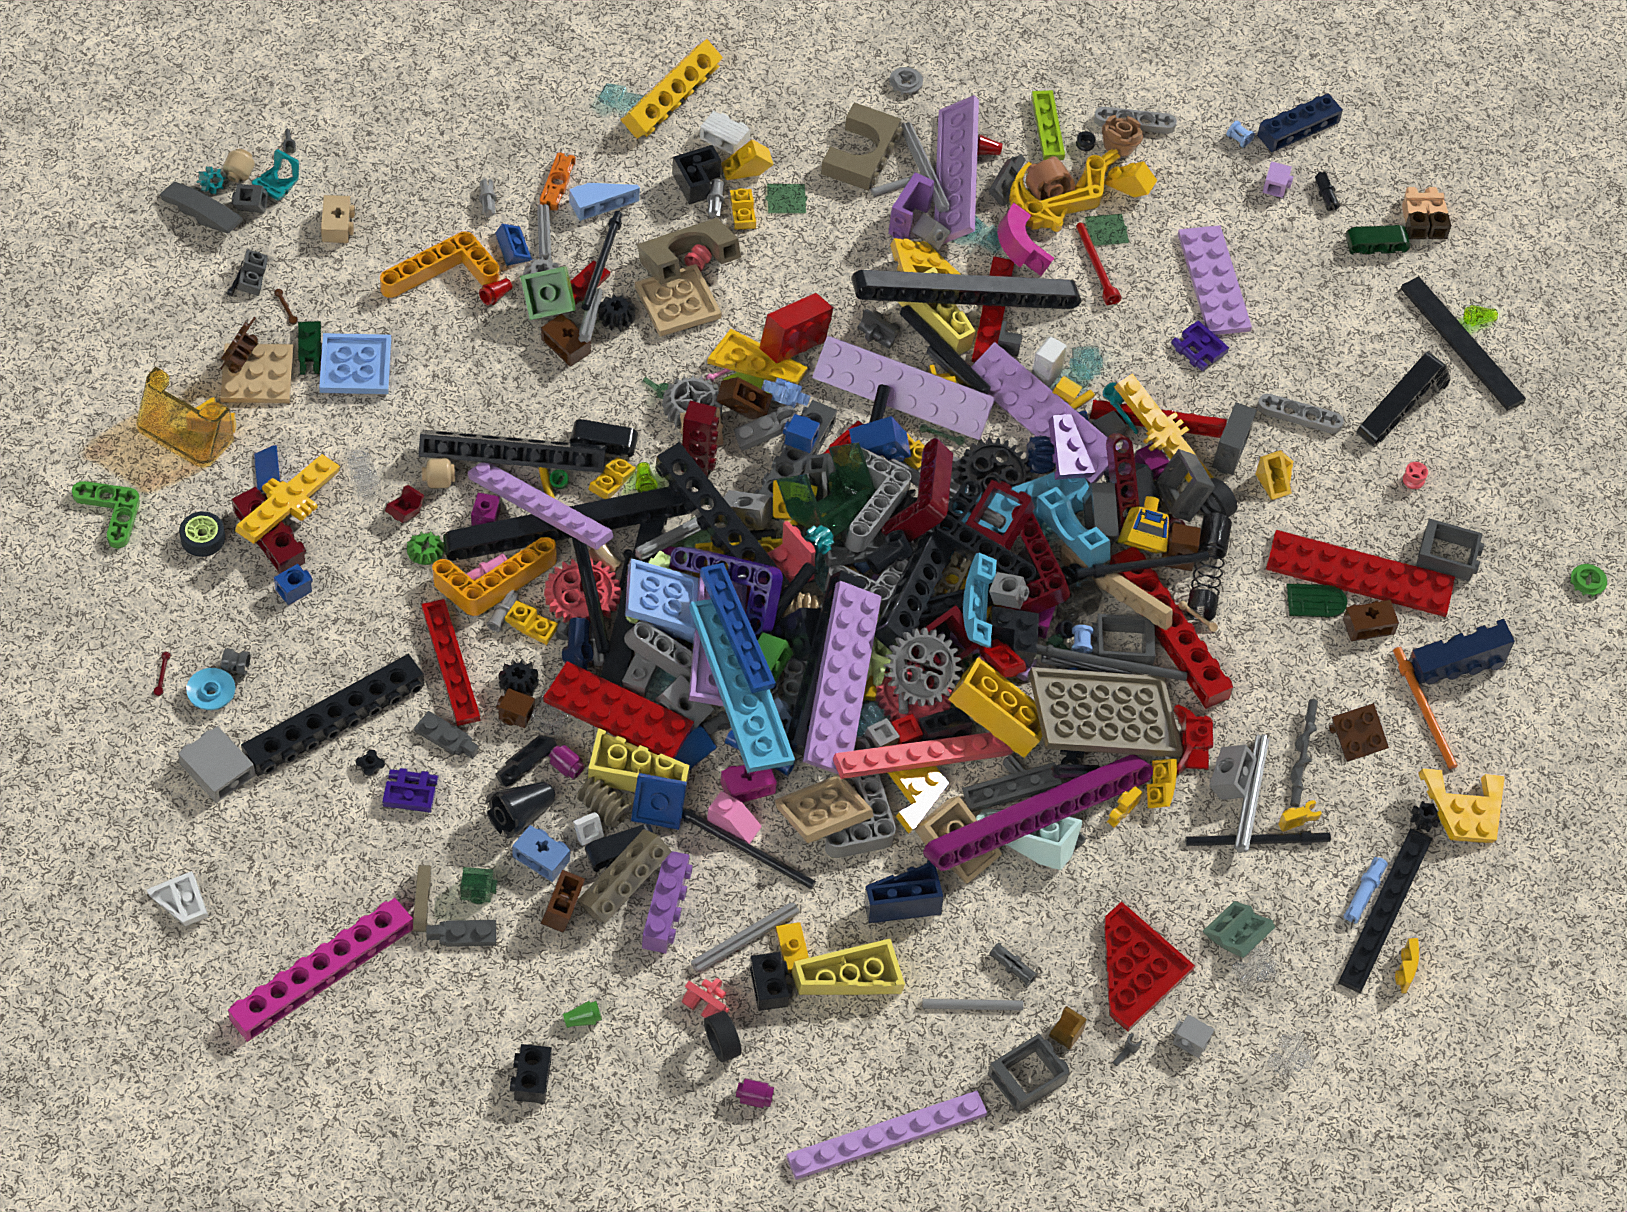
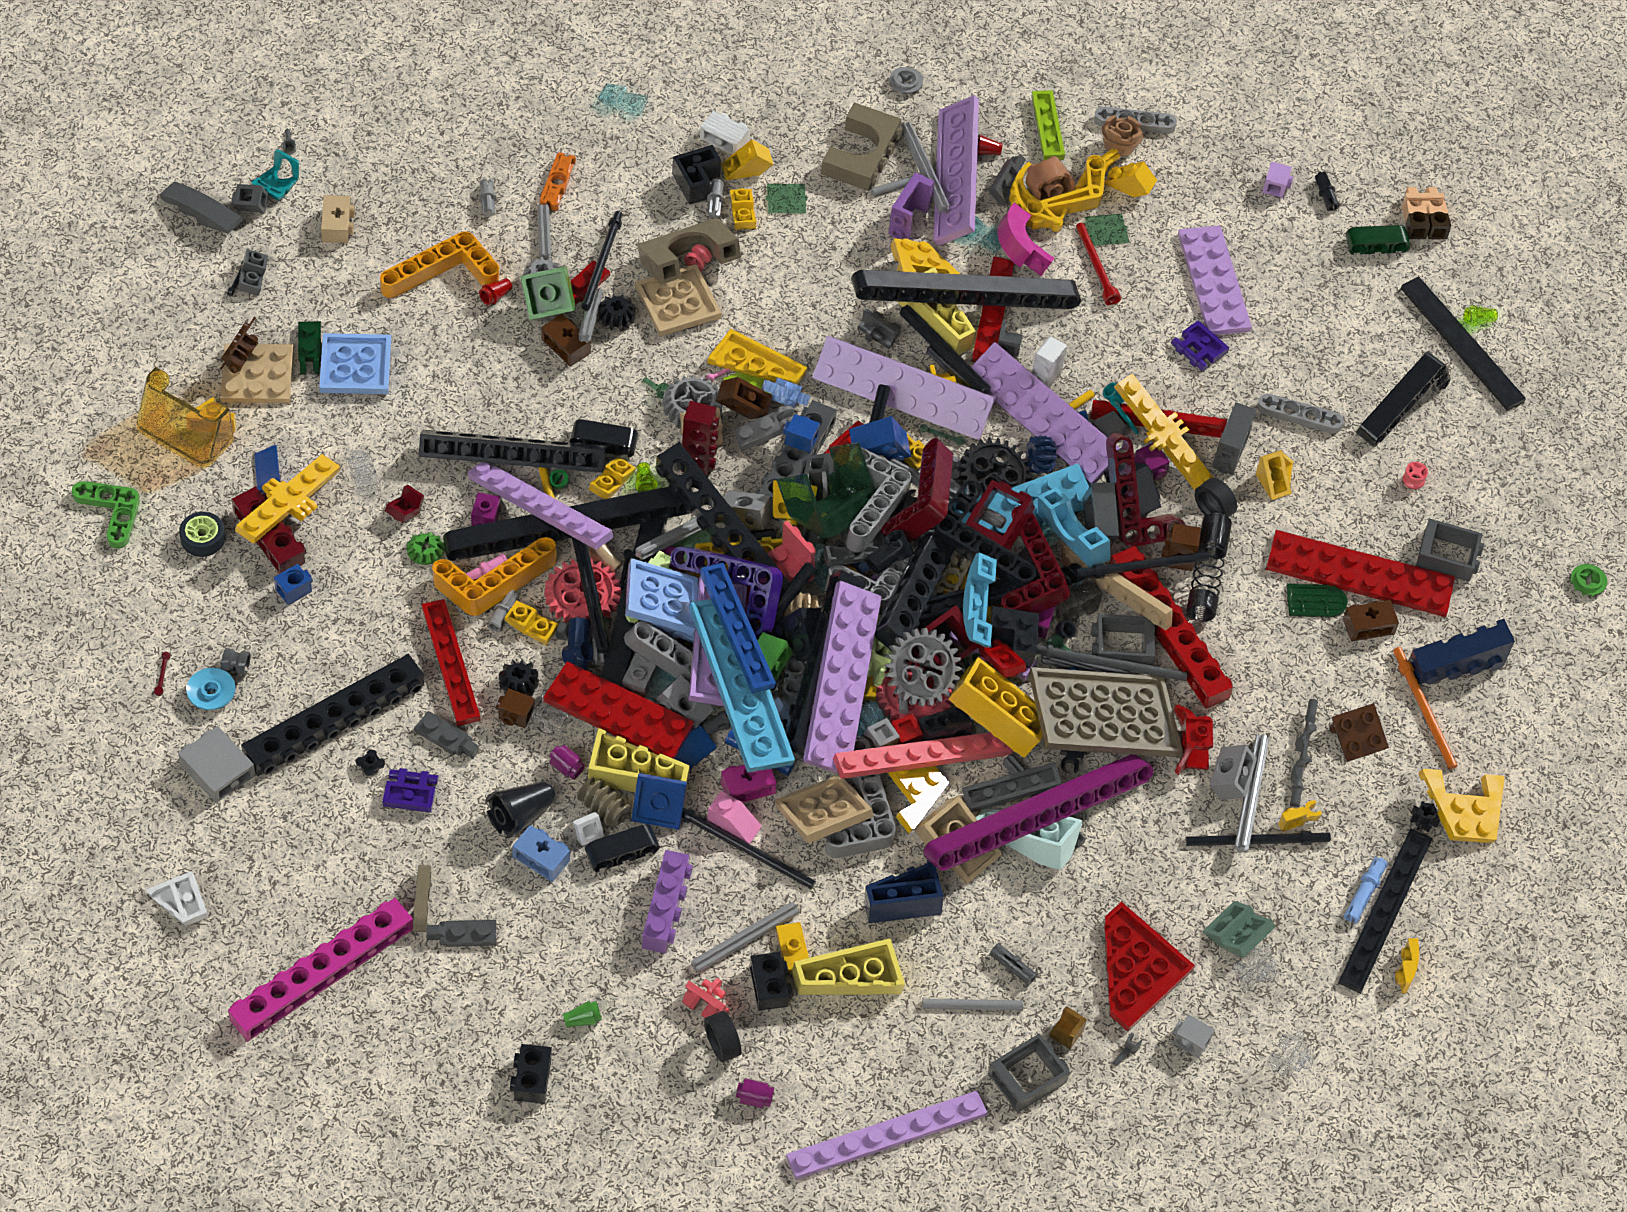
(204, 180): teal gear -> none
(238, 165): tan head -> none
(292, 319): reddish brown hinge -> none
(438, 473): tan head -> none
(478, 885): clear green brick -> none
(512, 244): blue slope -> none
(524, 759): black hinge -> none
(562, 901): reddish brown brick -> none
(599, 198): light blue slope -> none
(624, 876): dark tan brick -> none
(636, 118): yellow brick -> none
(796, 328): red brick -> none
(820, 538): teal gear -> none
(931, 231): light grey brick -> none
(1003, 584): light grey brick -> none
(1067, 389): yellow slope -> none
(1070, 453): wing -> none
(1071, 770): black axle -> none
(1082, 639): light blue bush -> none
(1085, 146): black bush -> none
(1086, 362): clear light blue brick -> none
(1127, 803): yellow plate -> none
(1146, 527): yellow torso -> none
(1164, 781): yellow slope -> none
(1196, 492): dark grey window -> none
(1211, 626): tan hinge -> none
(1234, 131): light blue bush -> none
(1299, 122): dark blue brick -> none

